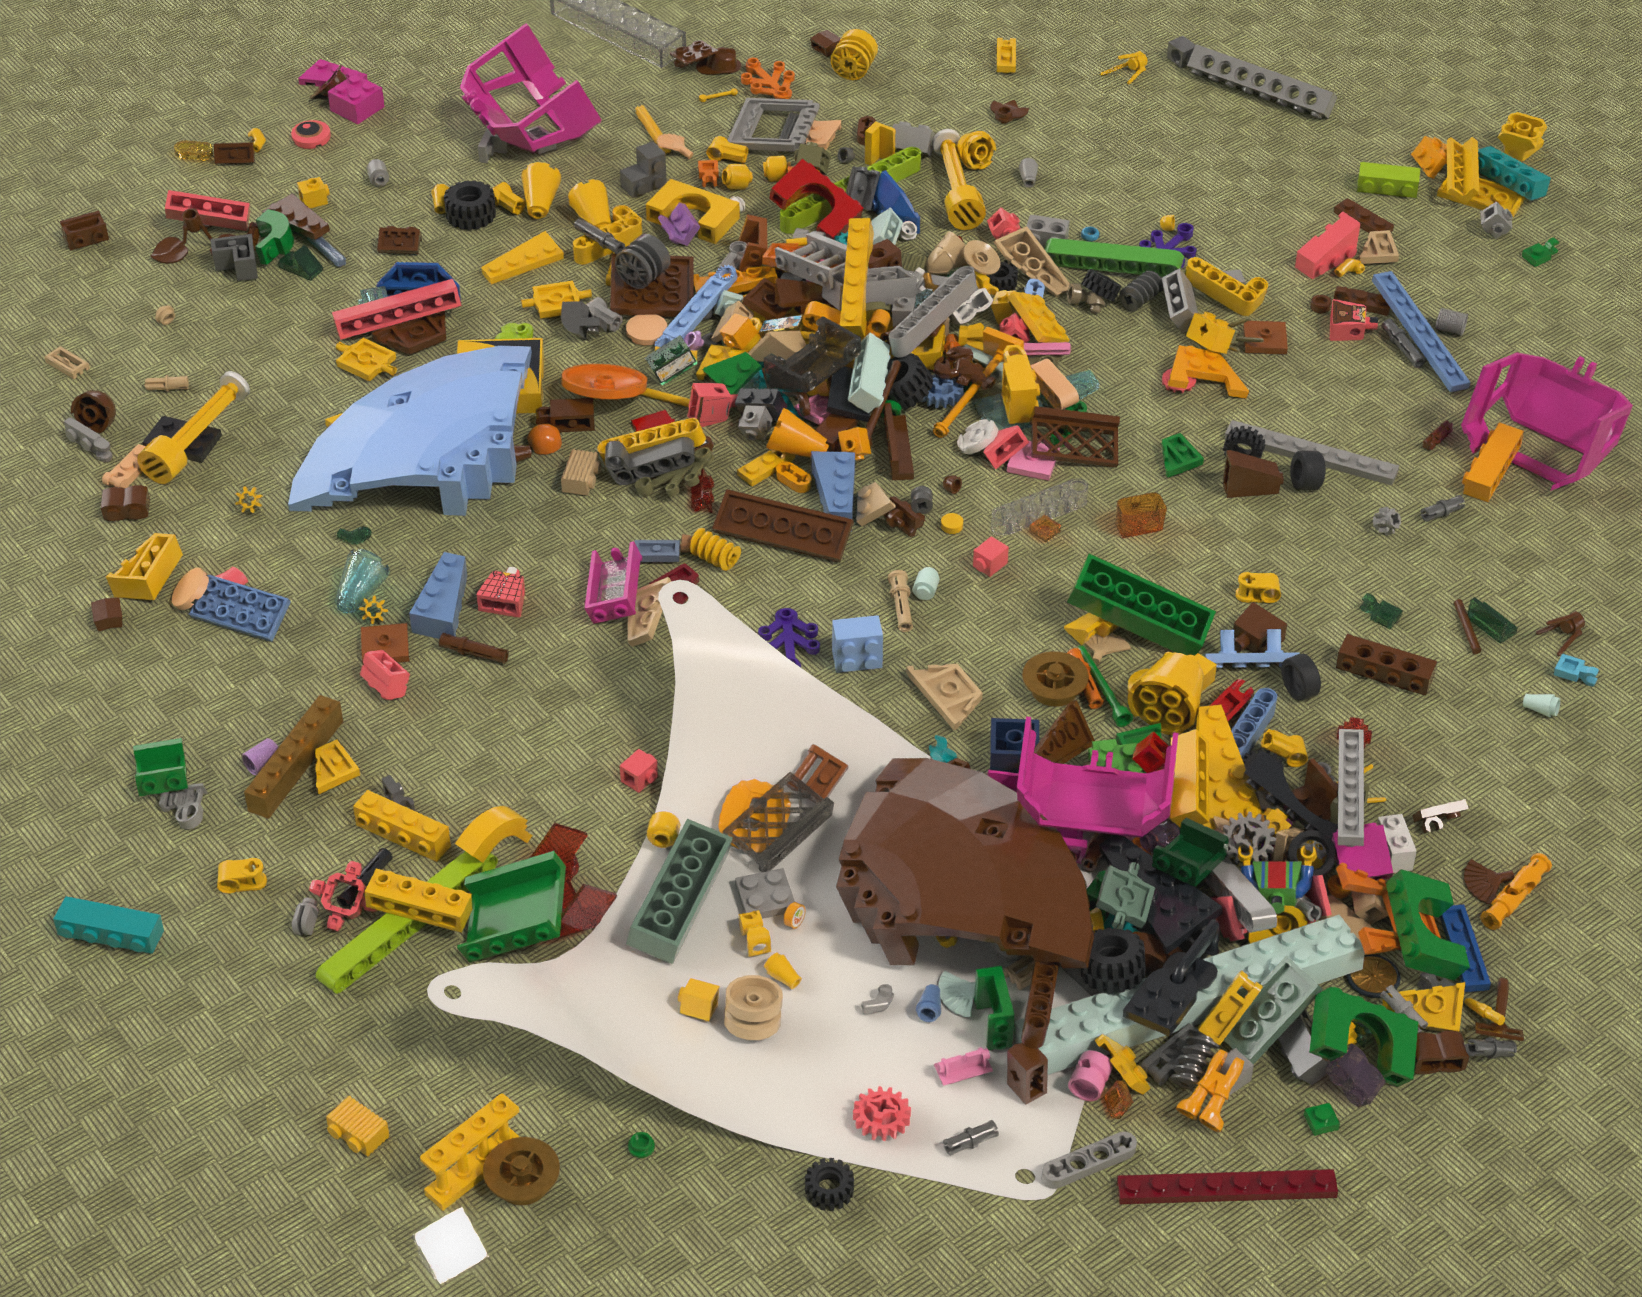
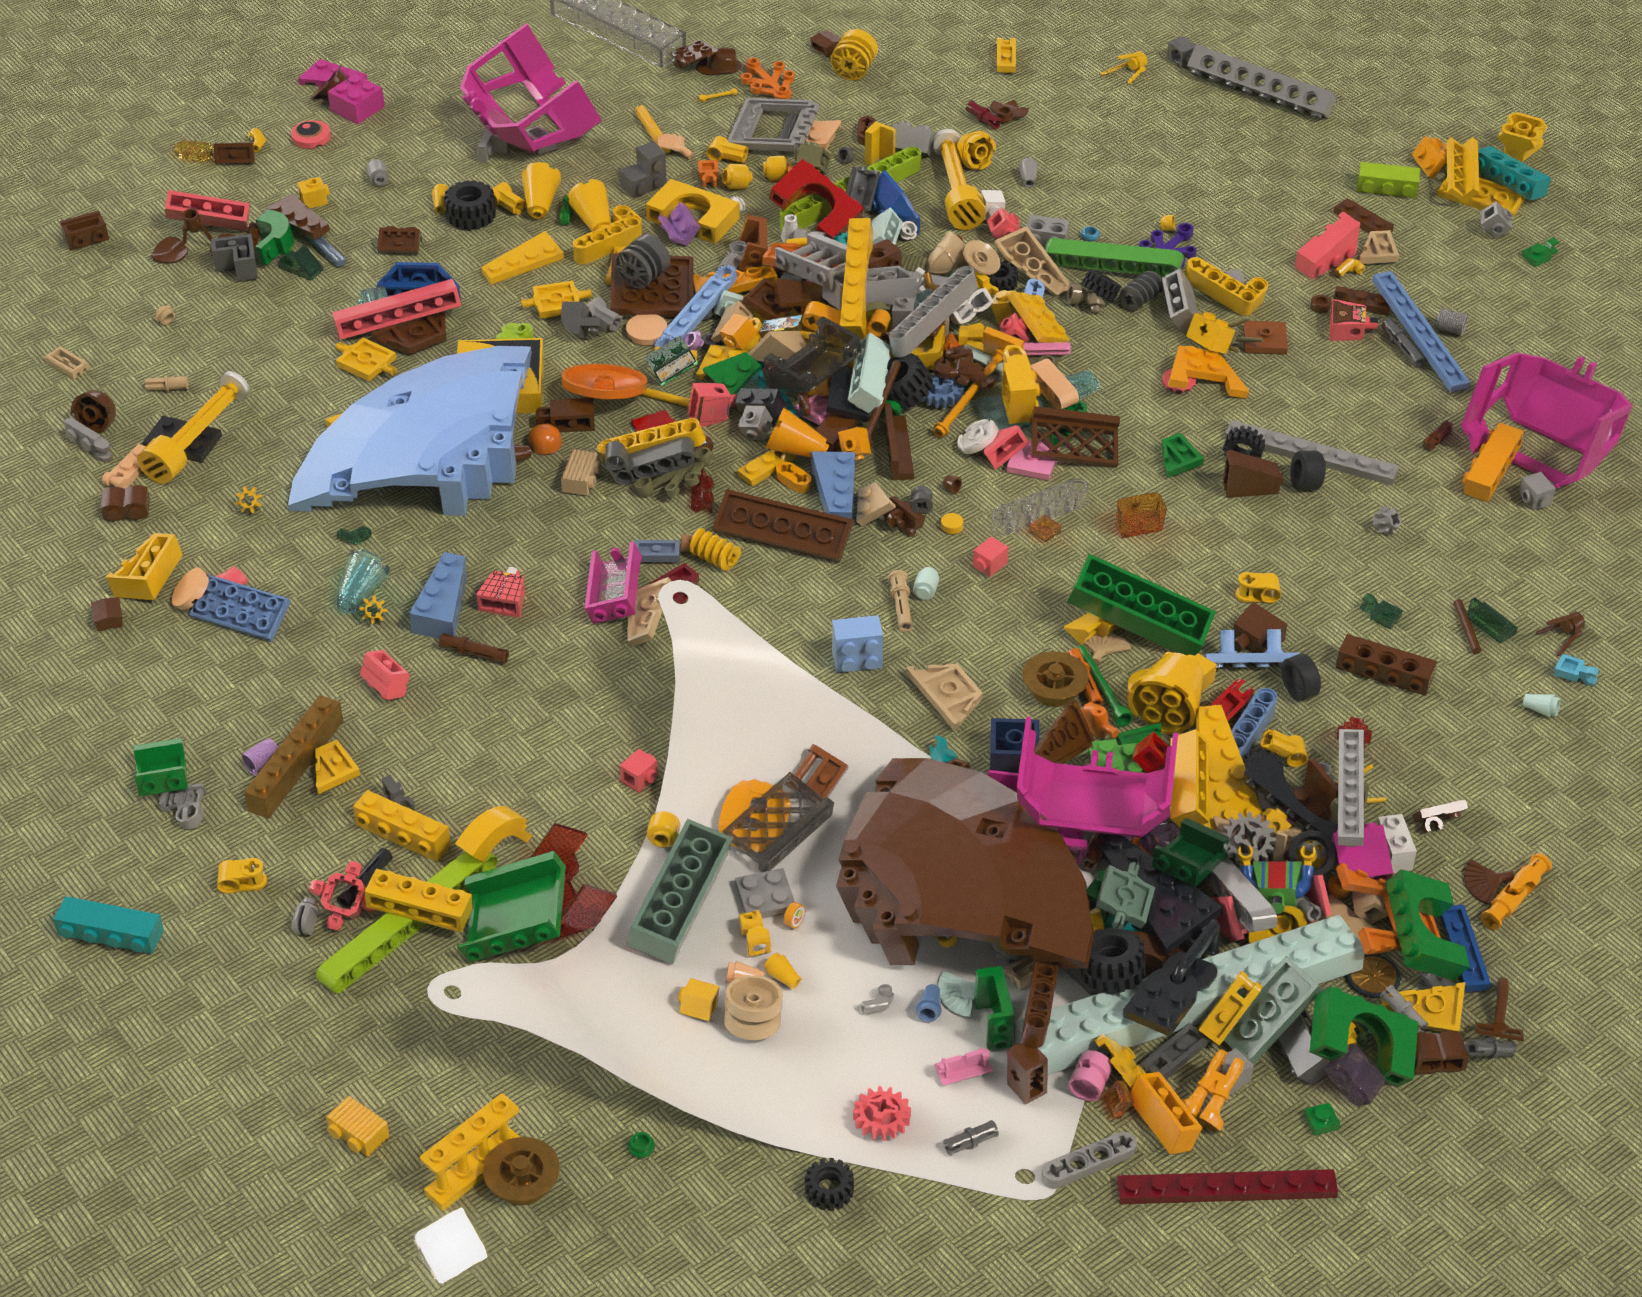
(389, 638): dark orange plate -> none
(565, 211): none -> green axle
(605, 240): dark grey pin -> none
(739, 969): none -> light nougat cone
(787, 619): dark purple plant -> none
(789, 227): none -> white cone
(983, 114): none -> dark red pin
(993, 201): none -> white brick
(1098, 721): none -> orange piece
(1165, 1113): none -> light orange brick
(1193, 1060): dark grey piece -> none
(1442, 508): dark grey pin -> none
(1485, 1011): yellow piece -> none
(1537, 491): none -> light grey brick

